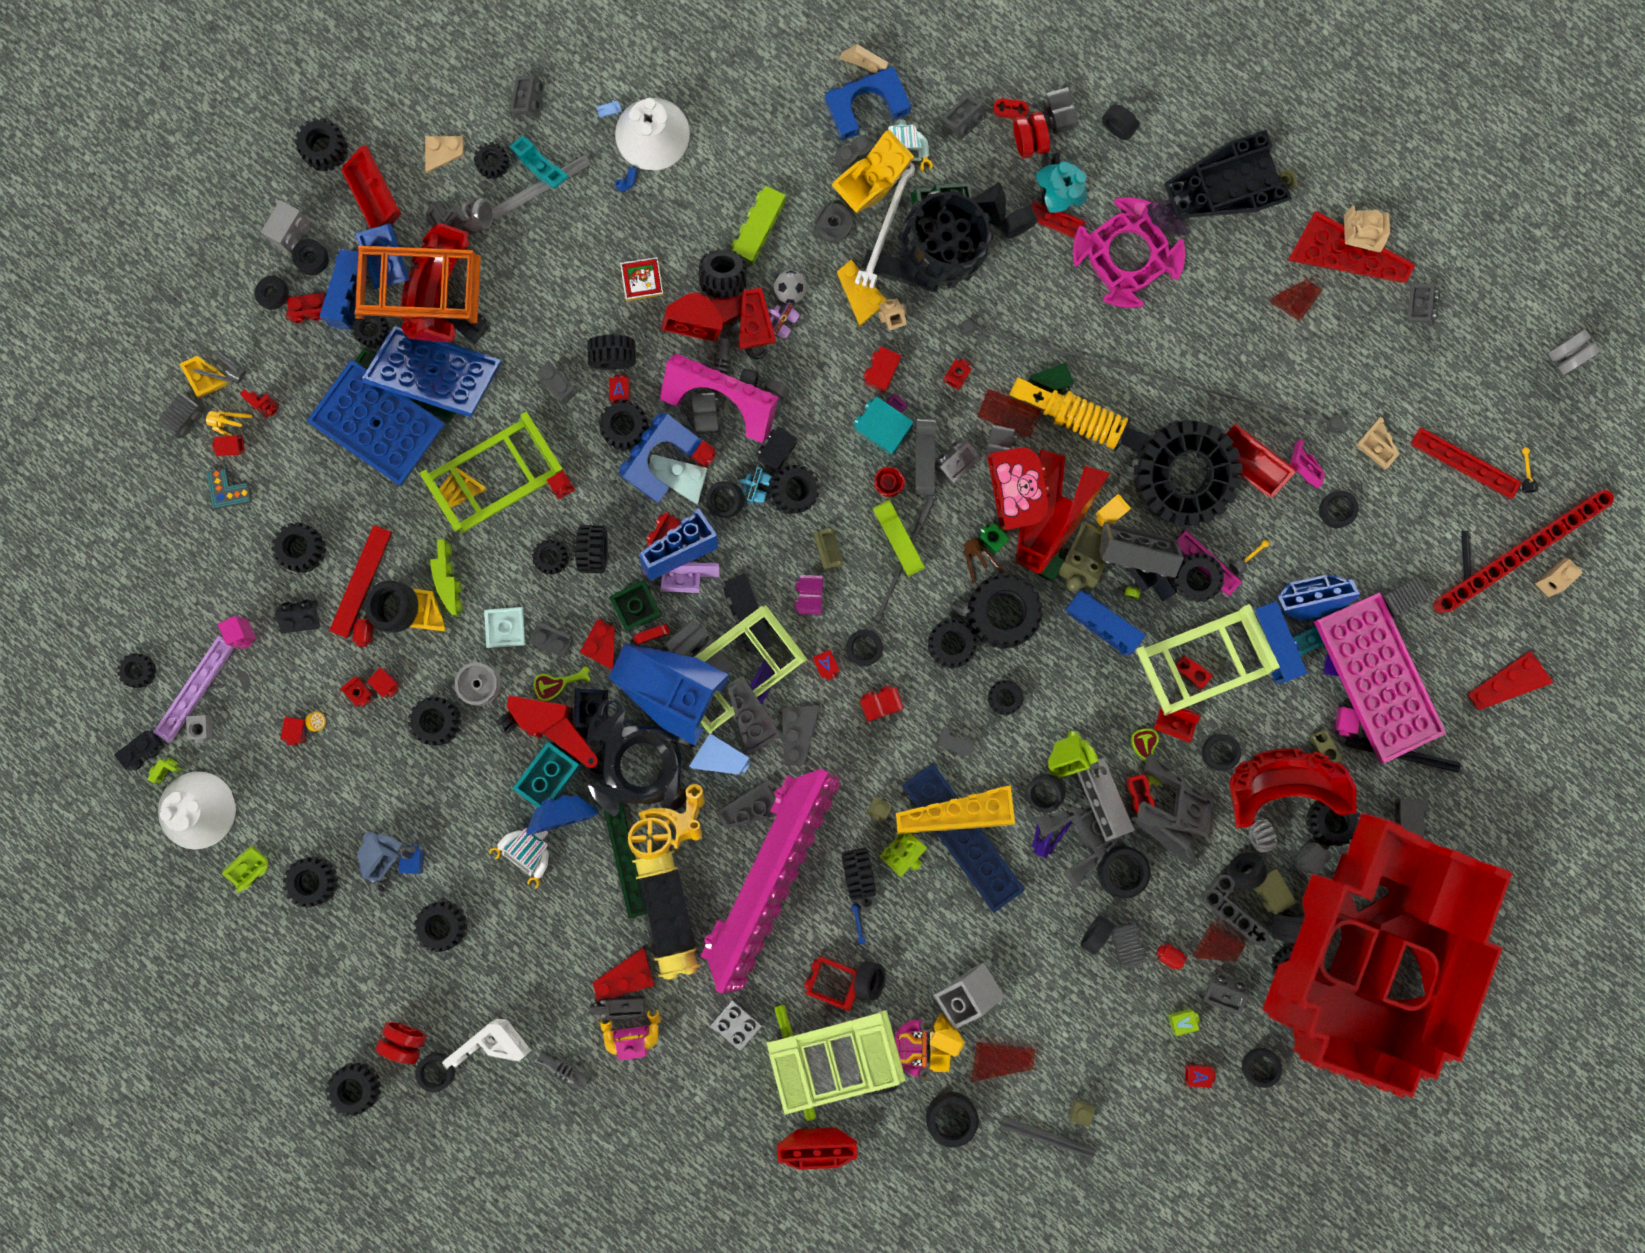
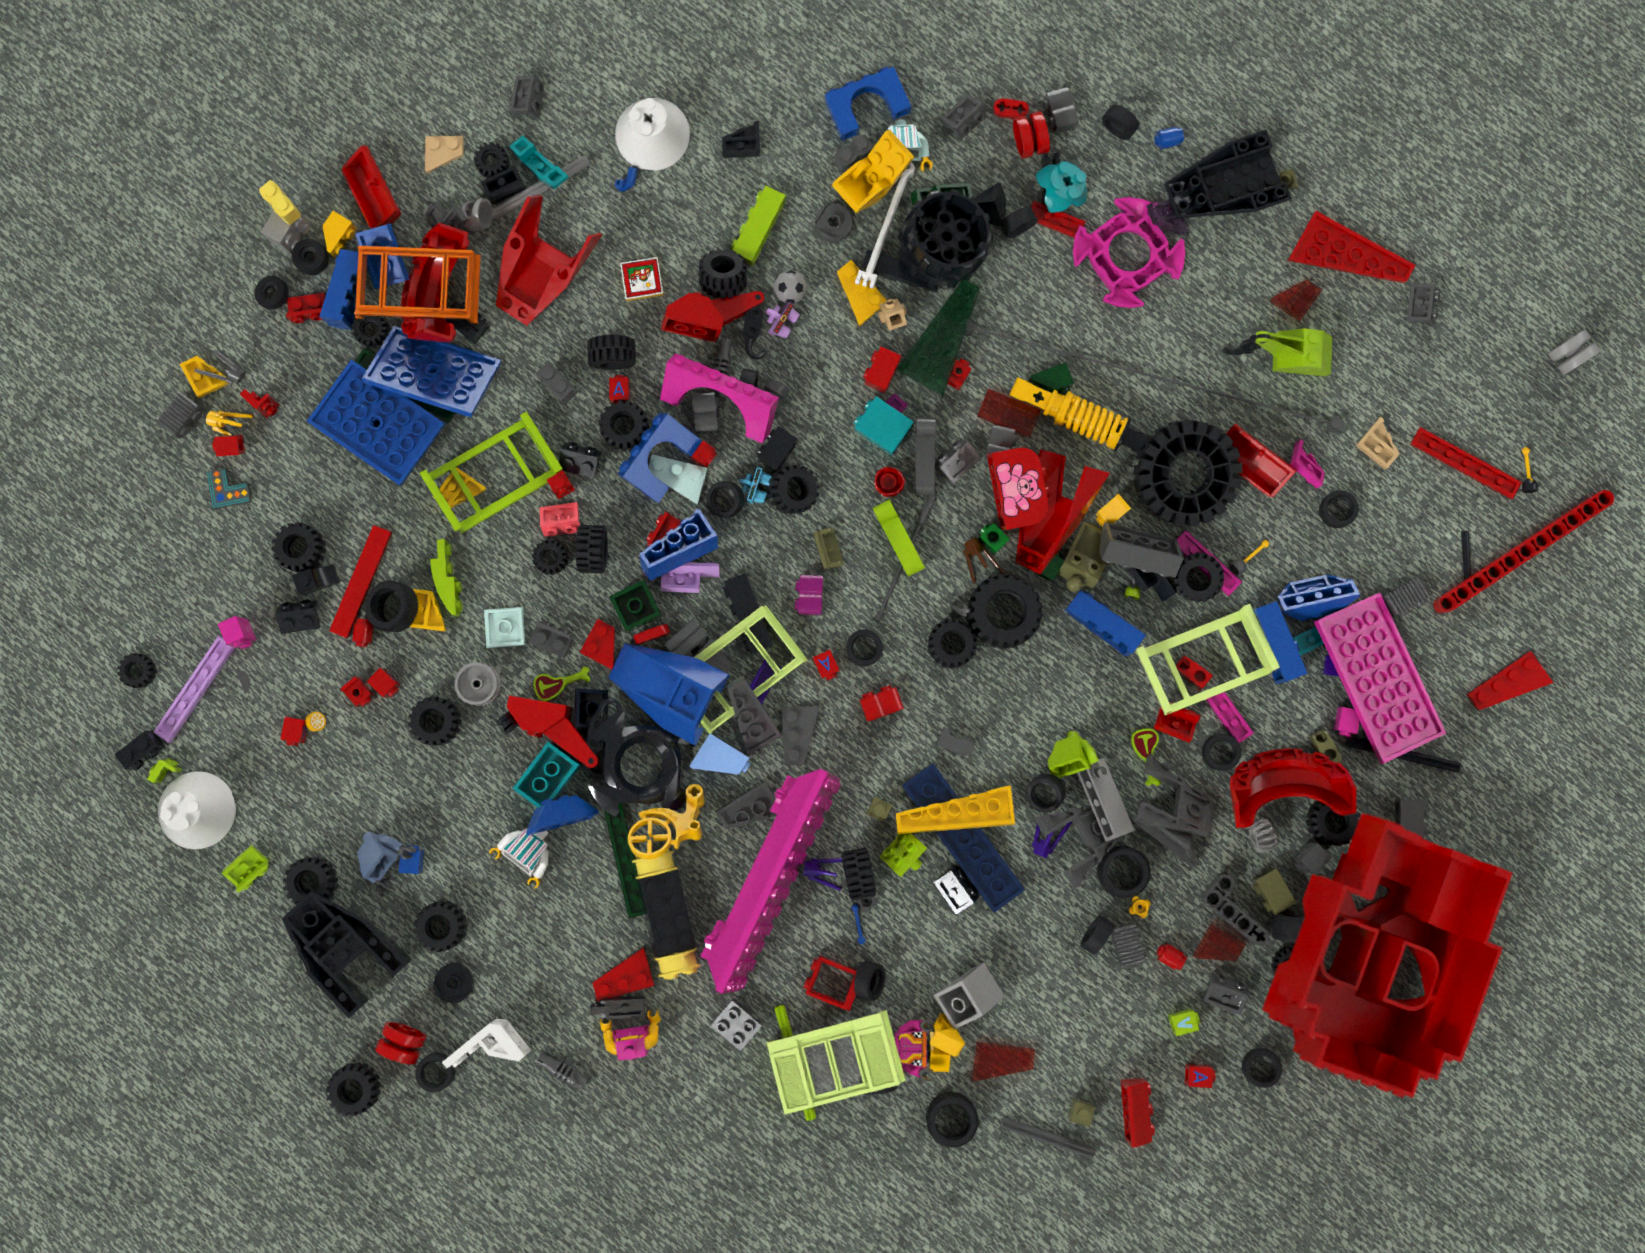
(192, 724): light grey brick -> none
(280, 202): none -> light yellow brick
(310, 134): black tyre -> none
(315, 579): none -> black arch
(330, 939): none -> black wedge
(337, 232): none -> yellow slope
(443, 978): none -> black plate
(503, 185): none -> black brick
(532, 269): none -> red windscreen
(559, 519): none -> coral bracket
(579, 459): none -> black bracket
(609, 108): light blue pin -> none
(742, 142): none -> black wing
(755, 321): red wing -> none
(812, 870): none -> dark purple plant
(817, 1149): red wedge -> none
(863, 58): tan wing -> none
(937, 348): none -> clear green wing
(957, 889): none -> bracket
(1017, 695): black tyre -> none
(1137, 1112): none -> red slope
(1138, 789): red brick -> none
(1145, 904): none -> yellow plate
(1169, 137): none -> blue brick
(1230, 717): none -> dark pink tile
(1248, 880): black tyre -> none
(1292, 350): none -> lime slope
(1366, 229): tan brick -> none
(1560, 574): tan torso -> none

